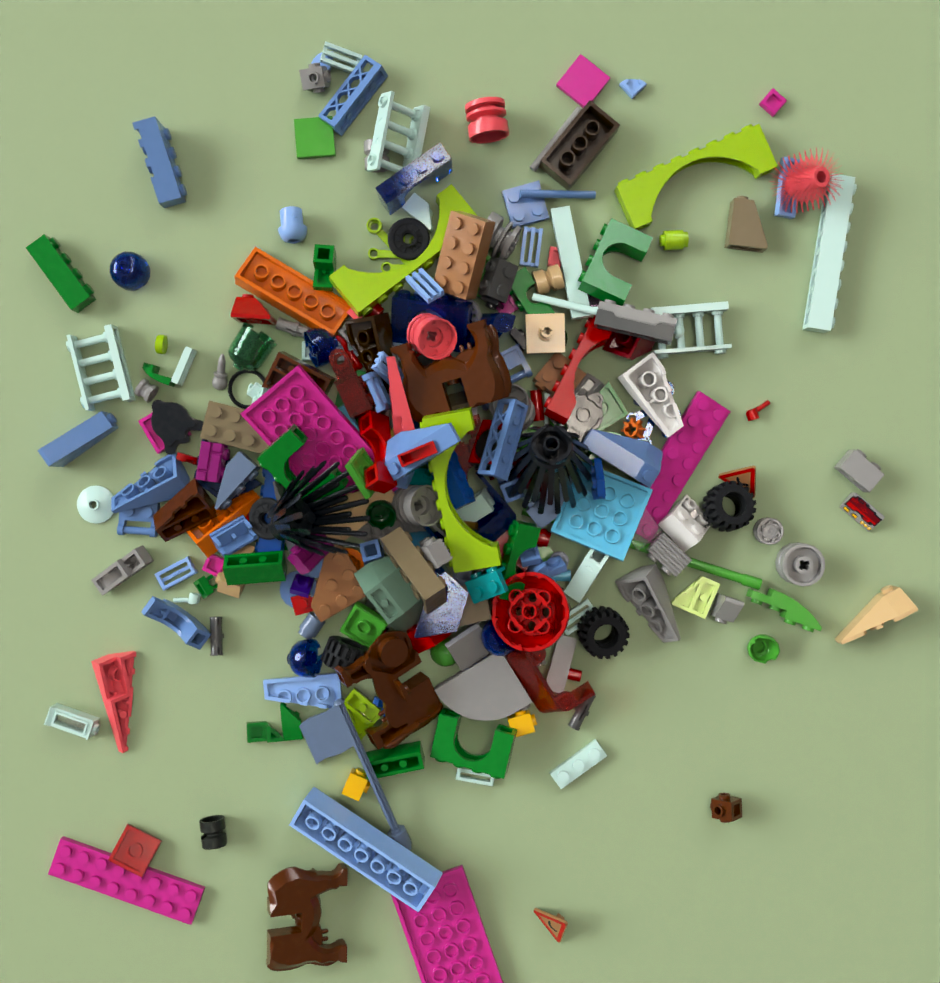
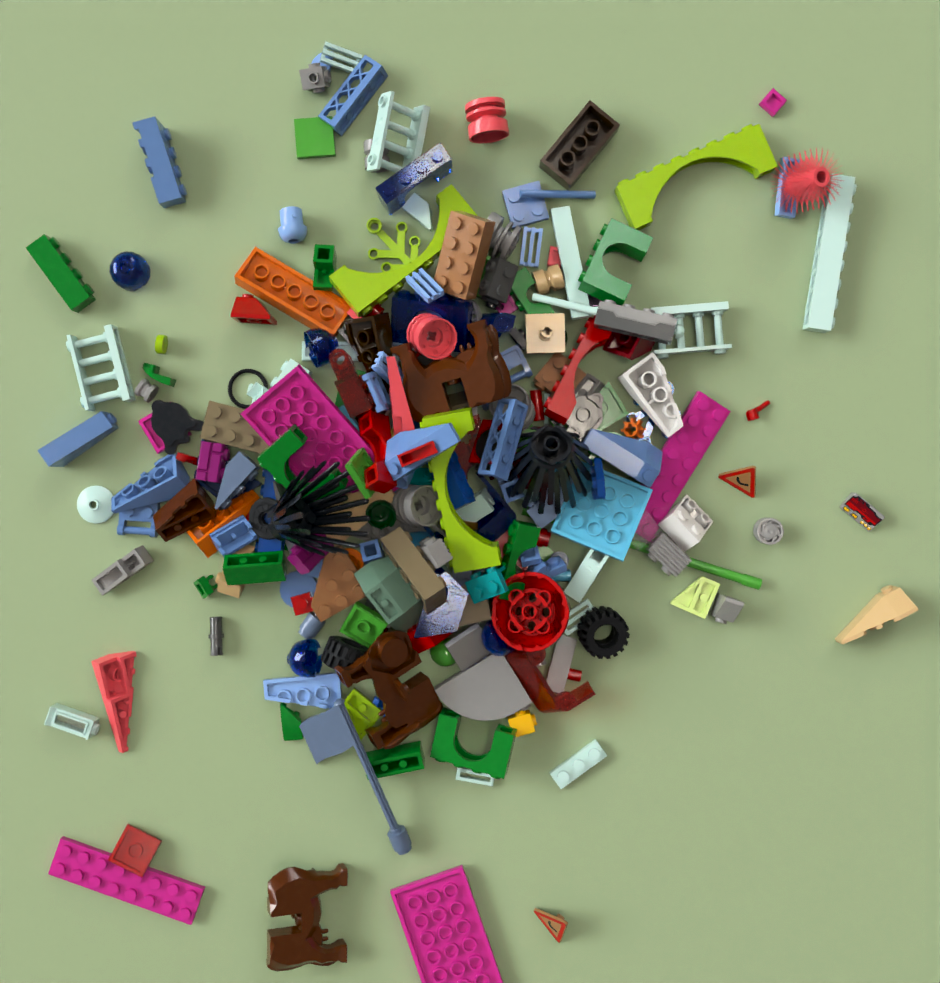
(177, 619): medium blue arch -> none
(183, 366): light aqua tile -> none
(190, 566): light blue tile -> none
(194, 598): light aqua hand -> none
(213, 564): dark pink tile -> none
(213, 832): pearl dark grey wheel -> none
(219, 381): light grey bar -> none
(250, 348): clear green cylinder -> none
(262, 731): green slope -> none
(285, 363): reddish brown wedge -> none
(295, 329): light grey pin -> none
(301, 585): dark purple tile -> none
(343, 342): red piece -> none
(356, 784): yellow brick -> none
(366, 849): light blue brick -> none
(397, 233): black wheel -> none
(535, 165): light grey bar -> none
(580, 713): dark grey pin -> none
(583, 81): dark pink tile -> none
(632, 86): light blue tile -> none
(649, 594): light grey wedge -> none
(674, 240): lime brick -> none
(726, 807): reddish brown brick -> none
(743, 506): black tyre -> none
(744, 227): dark tan slope -> none
(763, 648): bright green hair -> none
(790, 609): bright green slope -> none
(802, 574): light grey wheel -> none
(859, 470): light grey brick -> none

